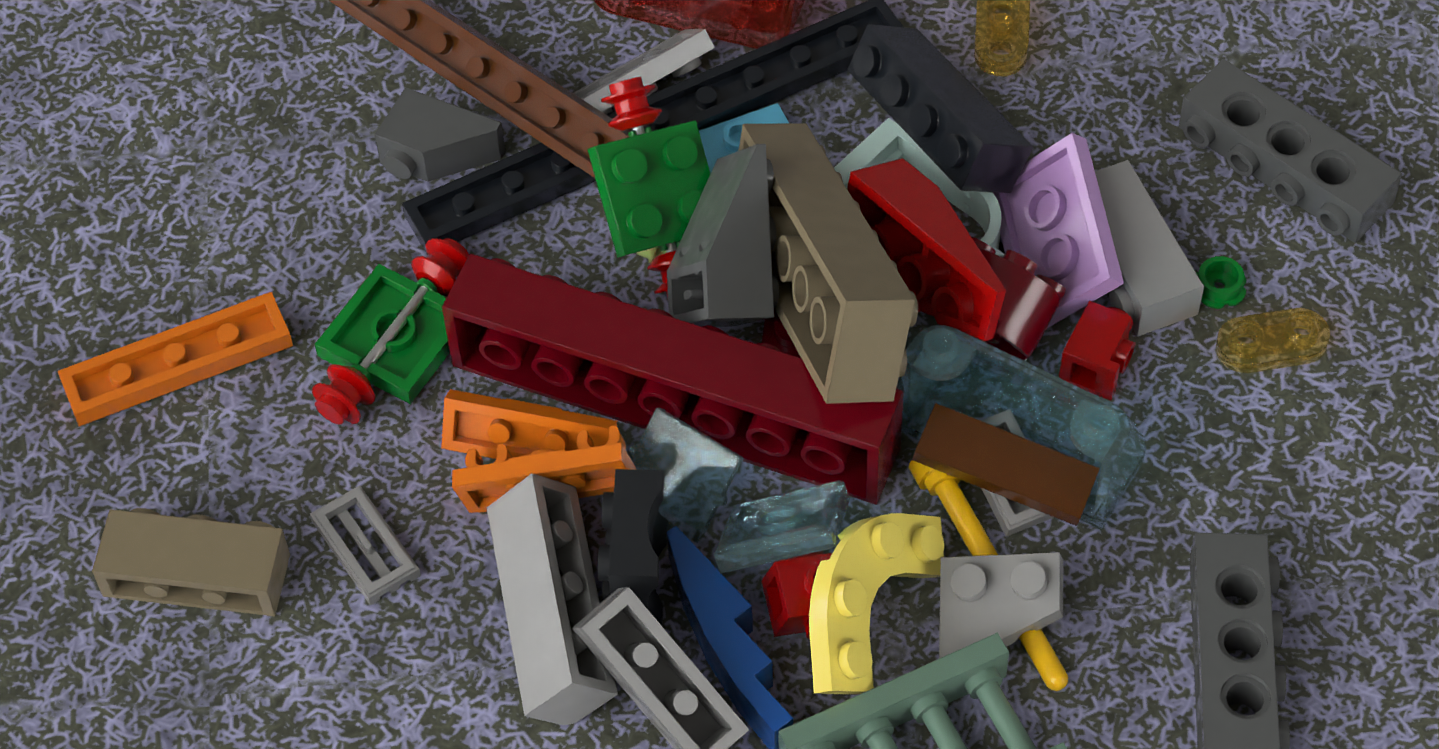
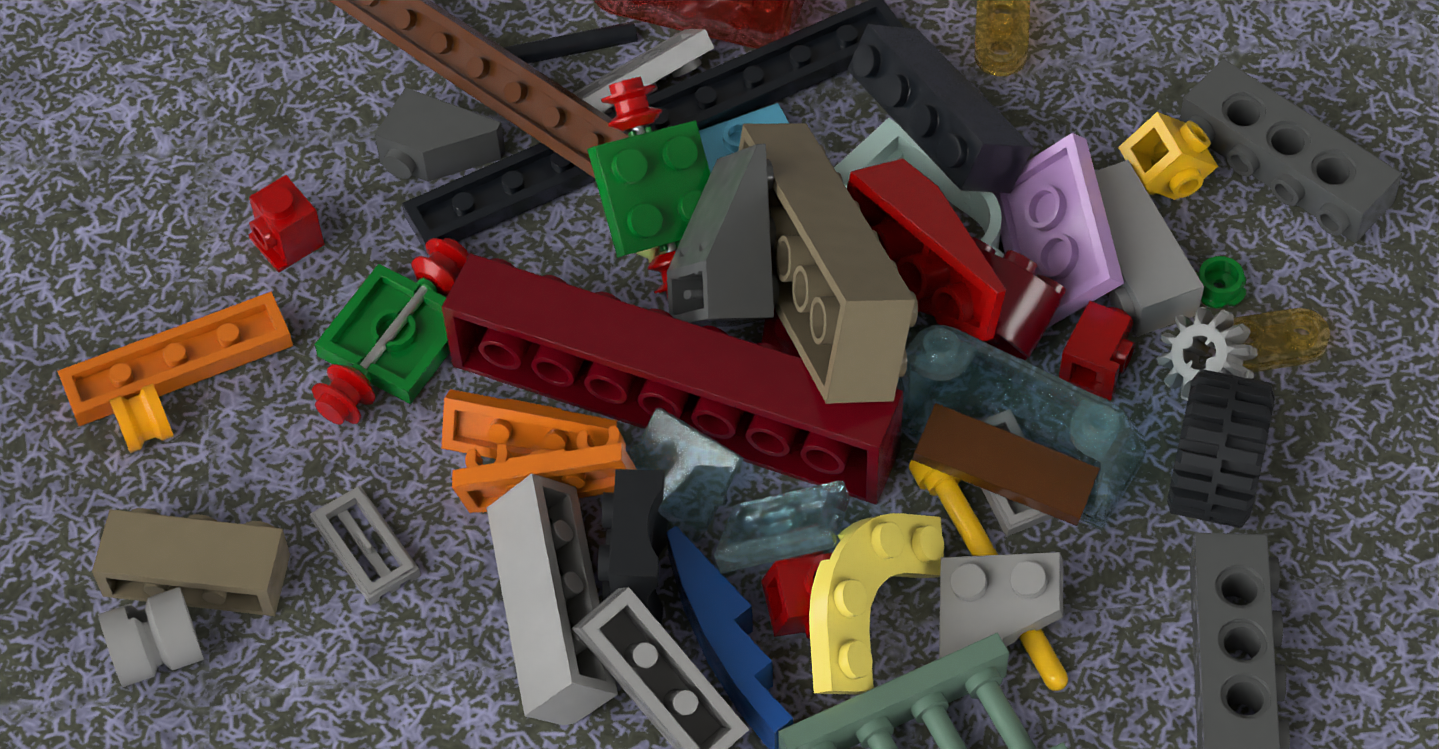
(141, 418): none -> light orange wheel
(150, 637): none -> light grey wheel
(284, 224): none -> red brick
(575, 43): none -> black bar
(1169, 156): none -> yellow brick
(1195, 342): none -> light grey gear
(1221, 448): none -> black tyre

